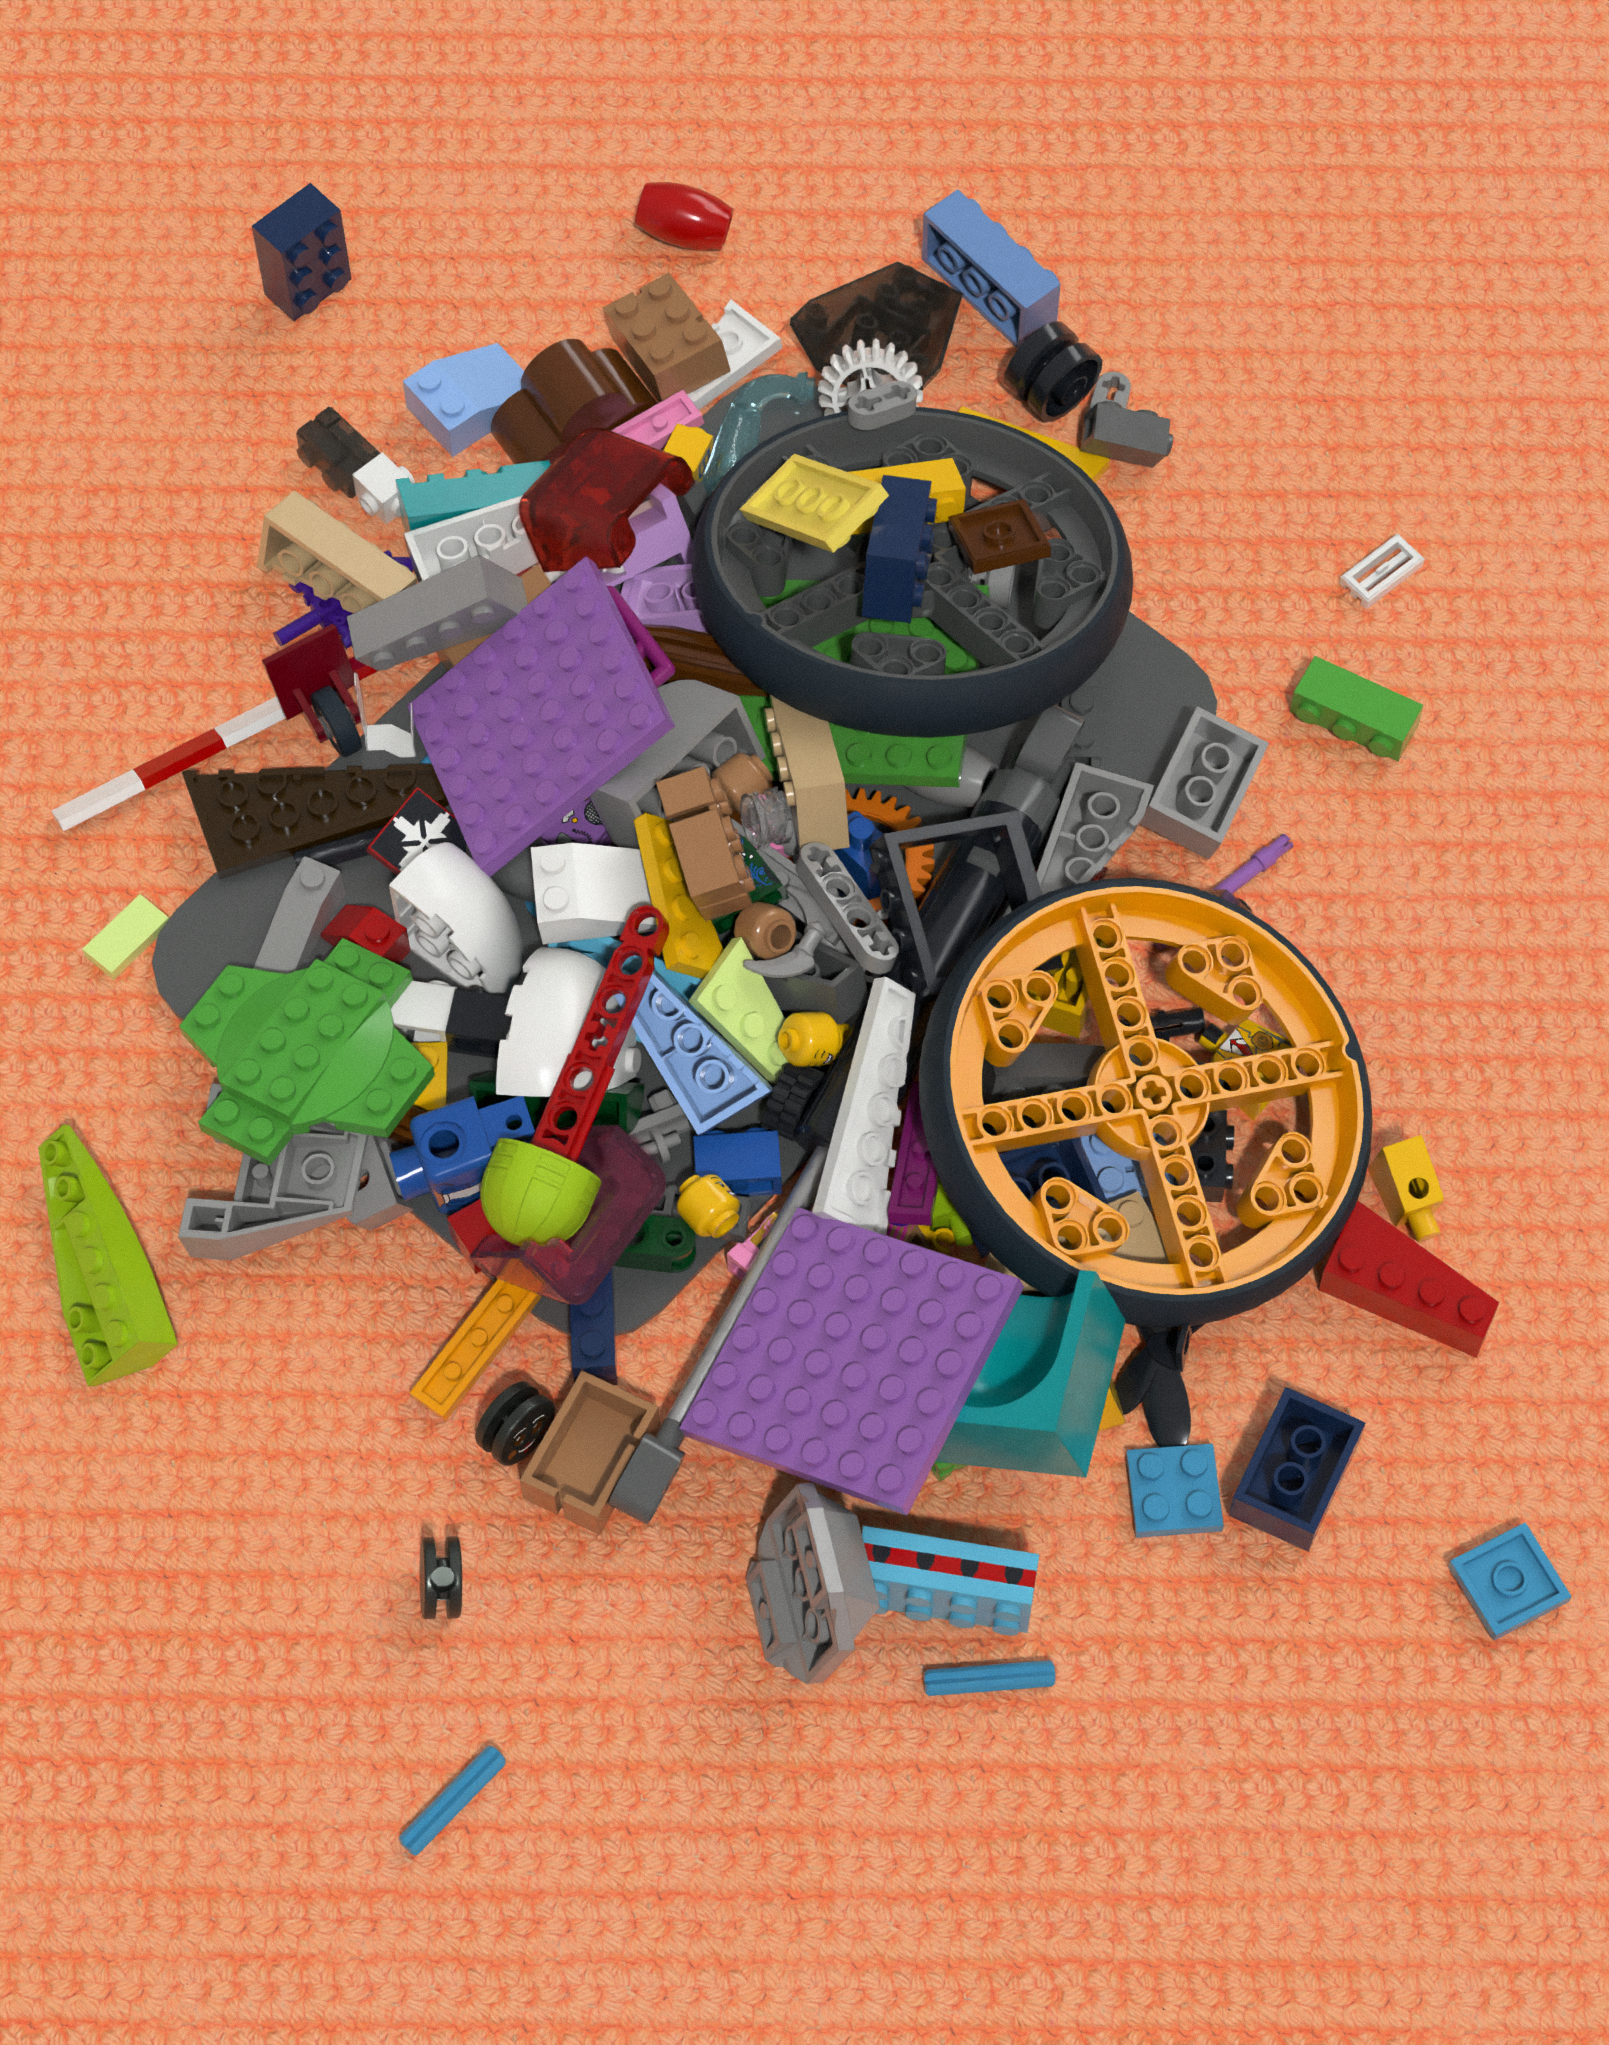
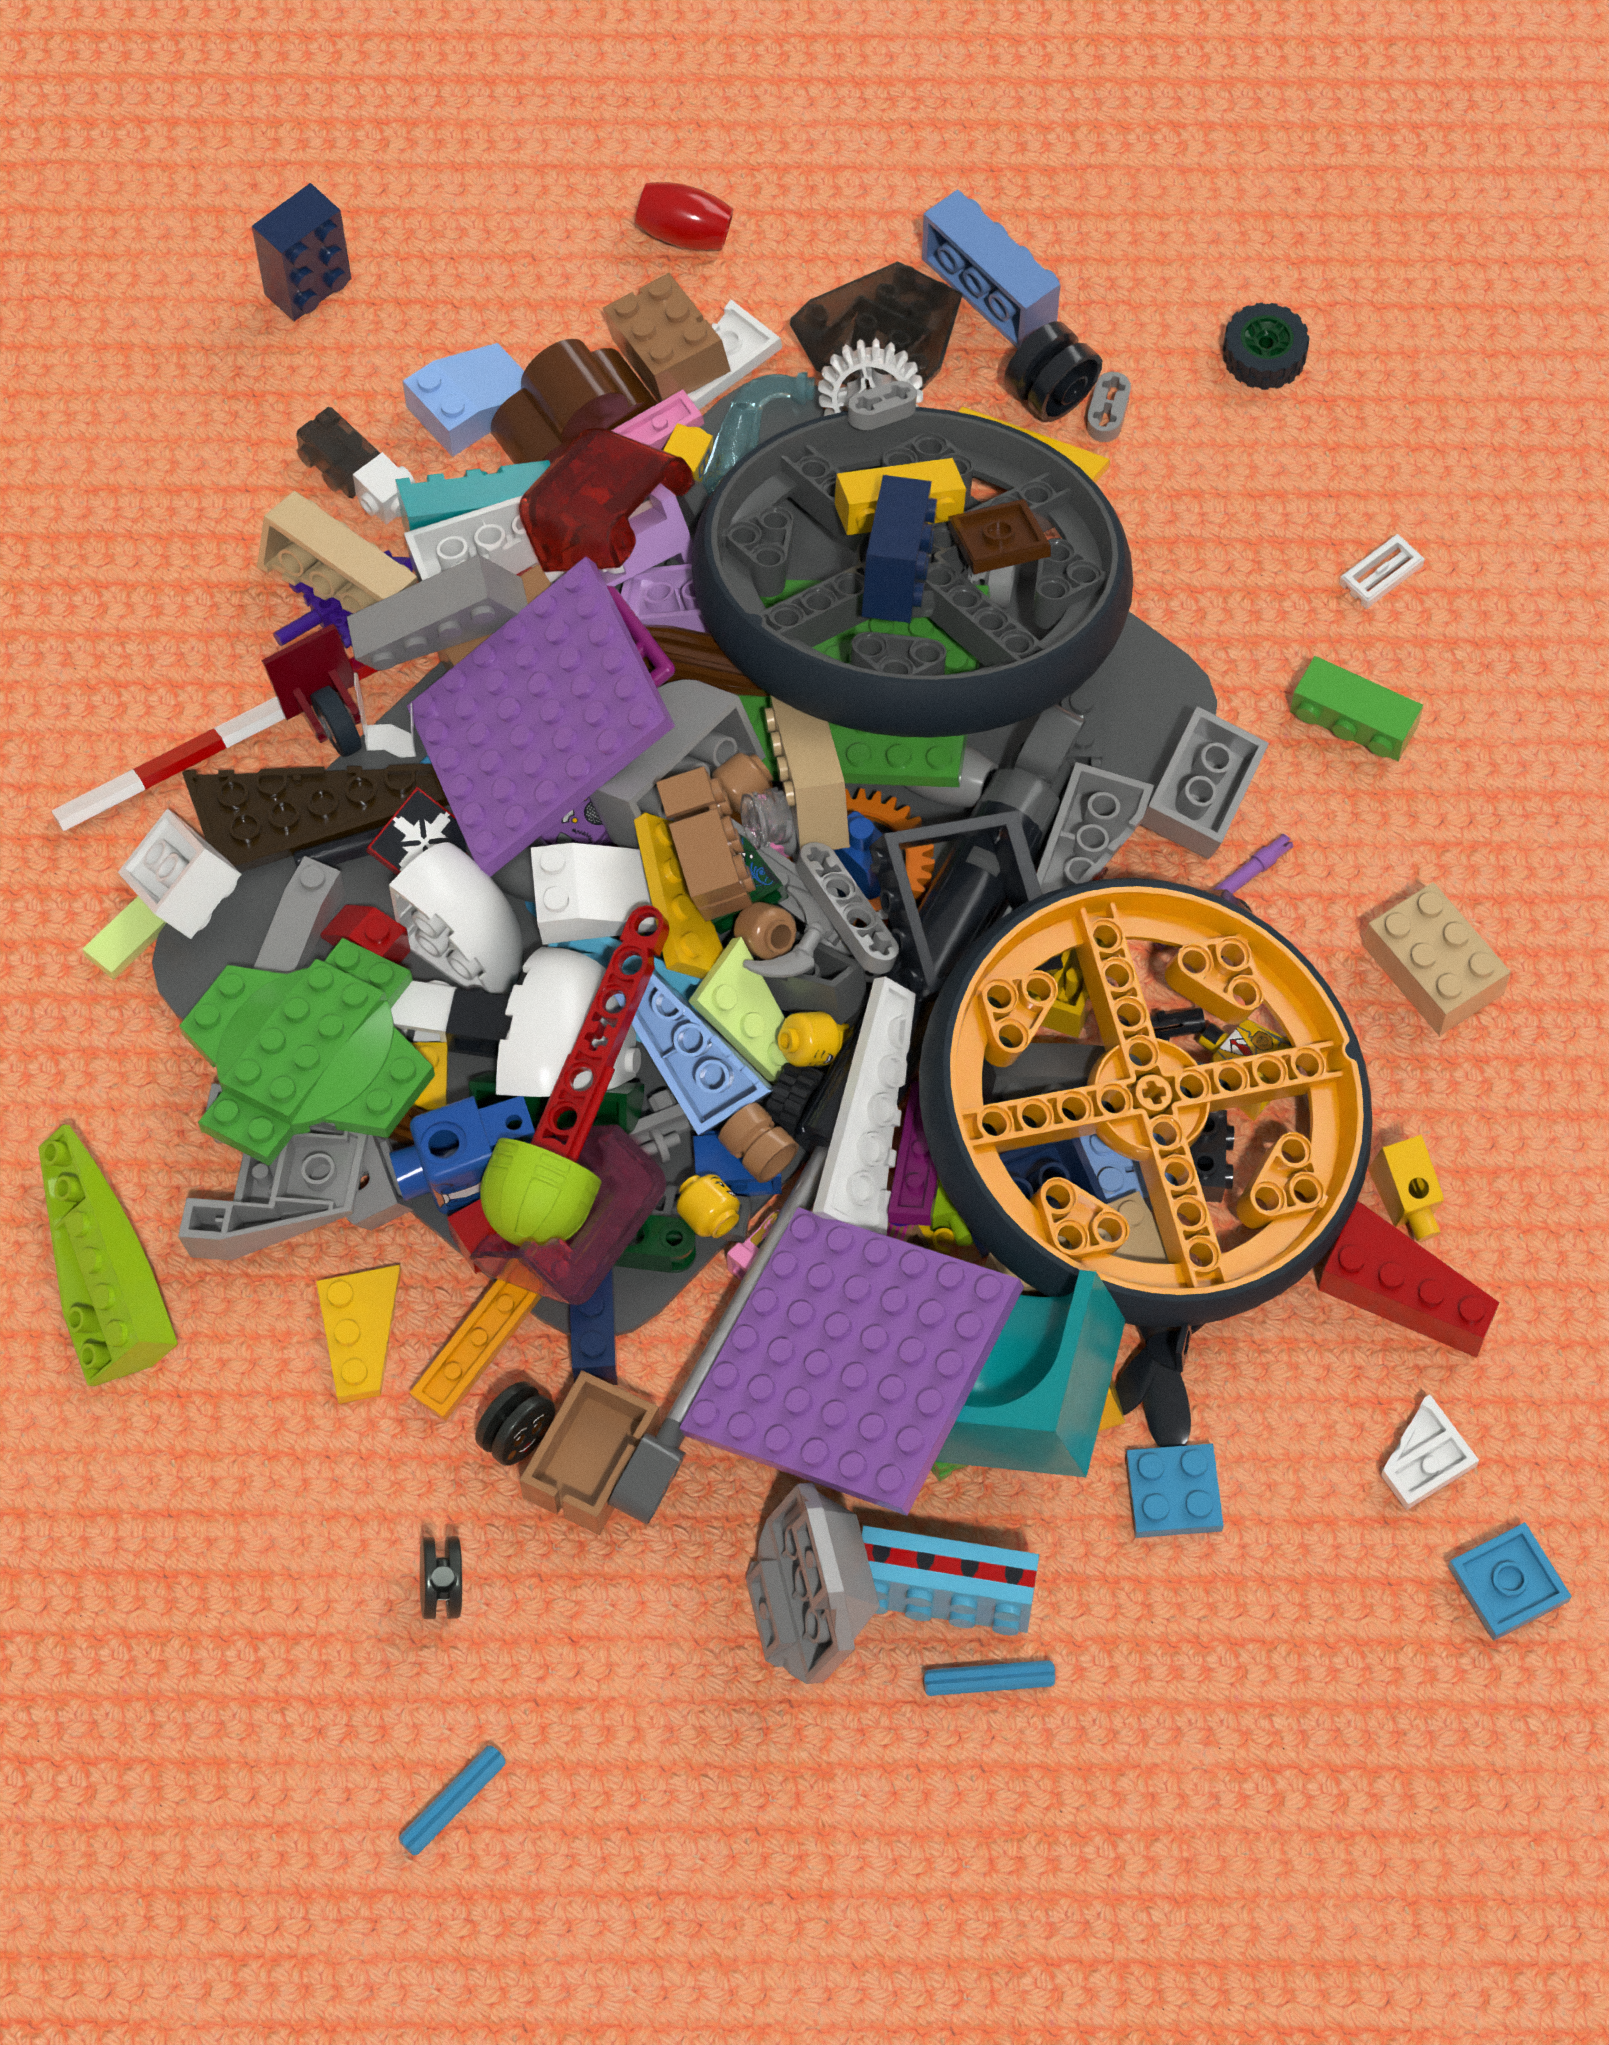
(179, 875): none -> white slope
(357, 1329): none -> yellow wing
(753, 1136): none -> medium nougat wheel
(814, 502): light yellow plate -> none
(1126, 434): dark grey brick -> none
(1251, 335): none -> black wheel
(1296, 1469): dark blue brick -> none
(1427, 1456): none -> white wing
(1436, 958): none -> tan brick

